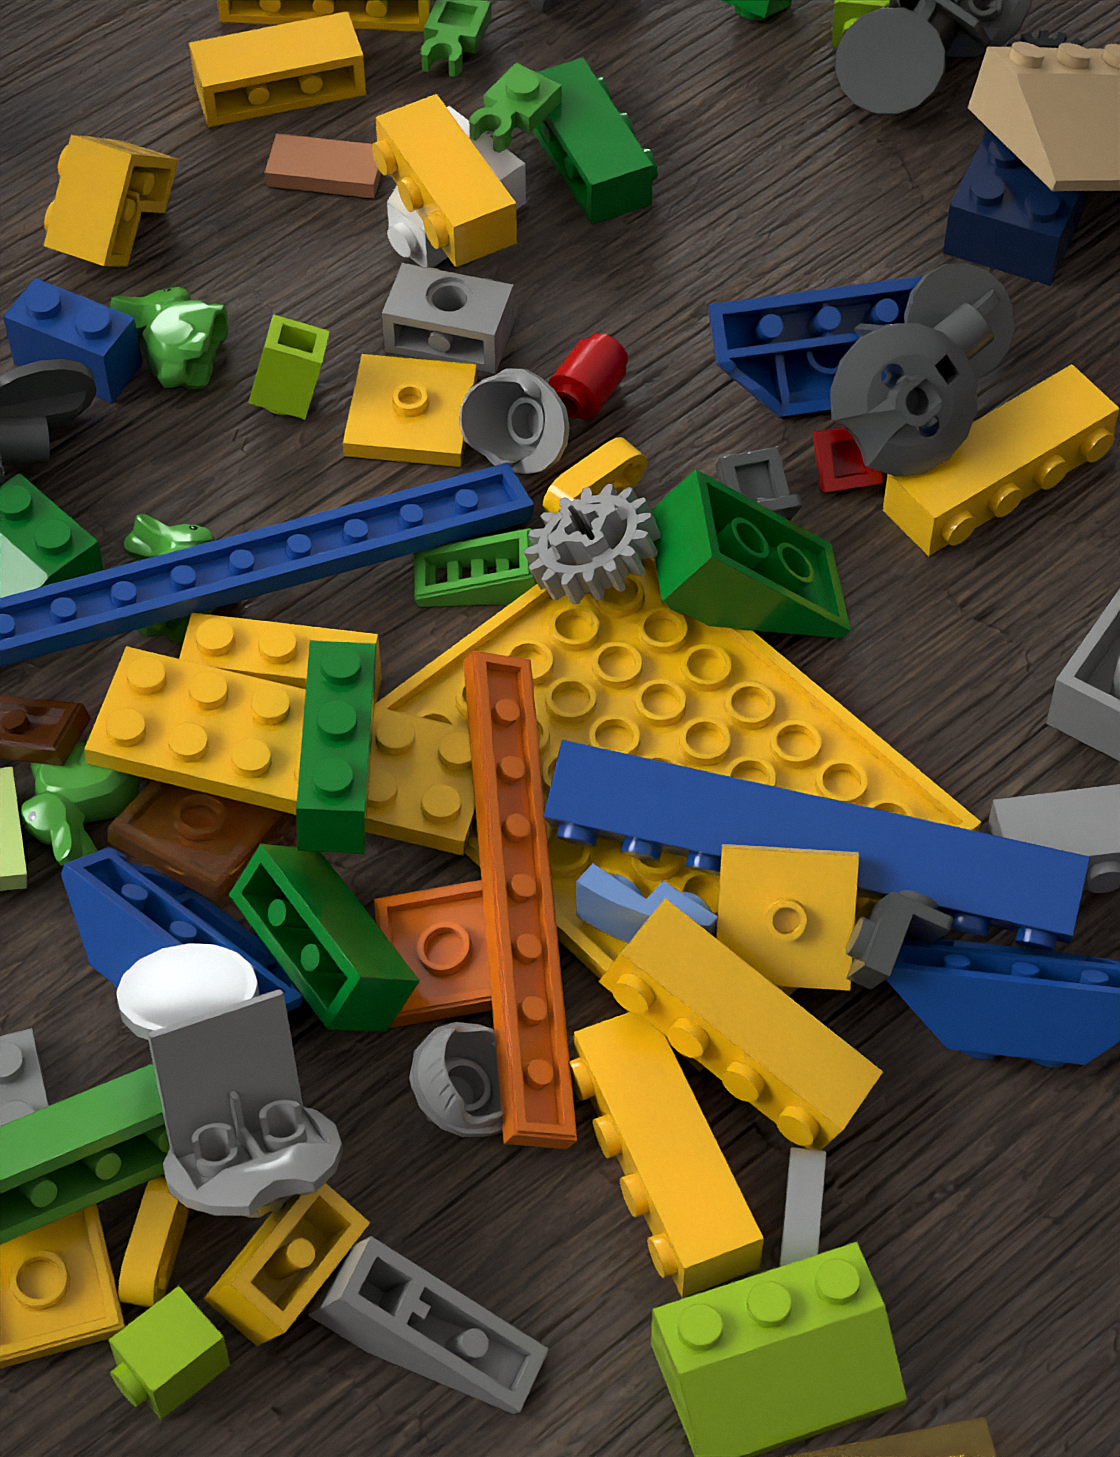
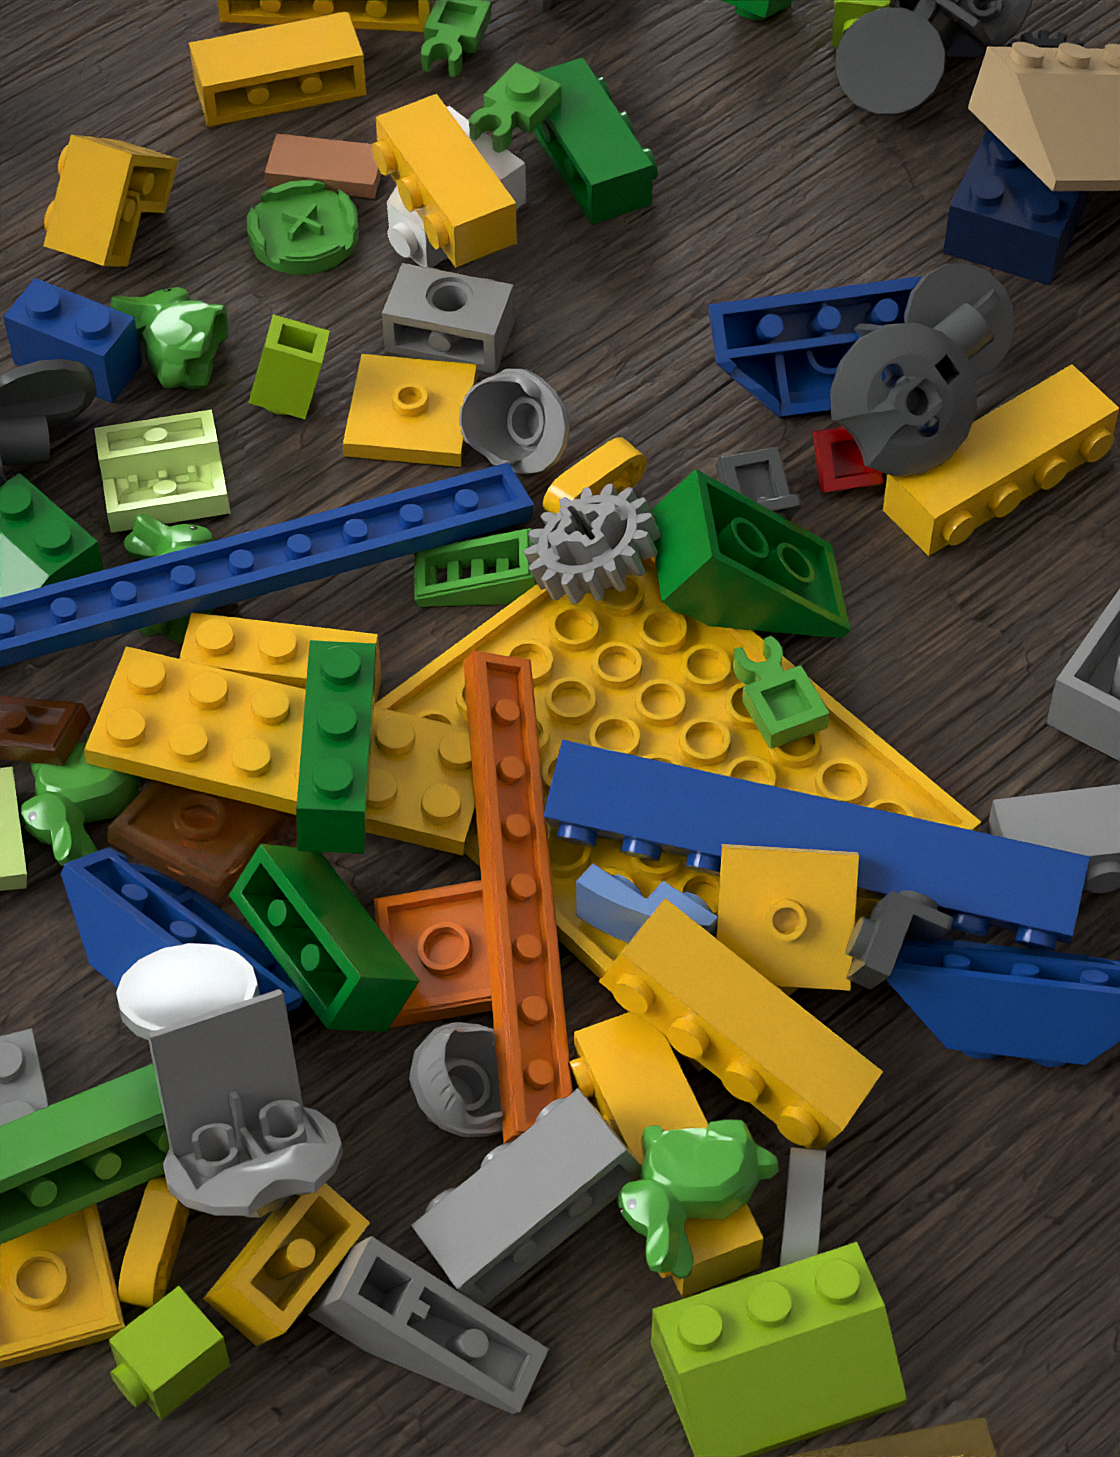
(162, 470): none -> yellowish green slope
(303, 228): none -> bright green tile
(527, 1198): none -> light grey brick
(590, 375): red brick -> none
(691, 1176): none -> bright green animal
(779, 700): none -> bright green plate

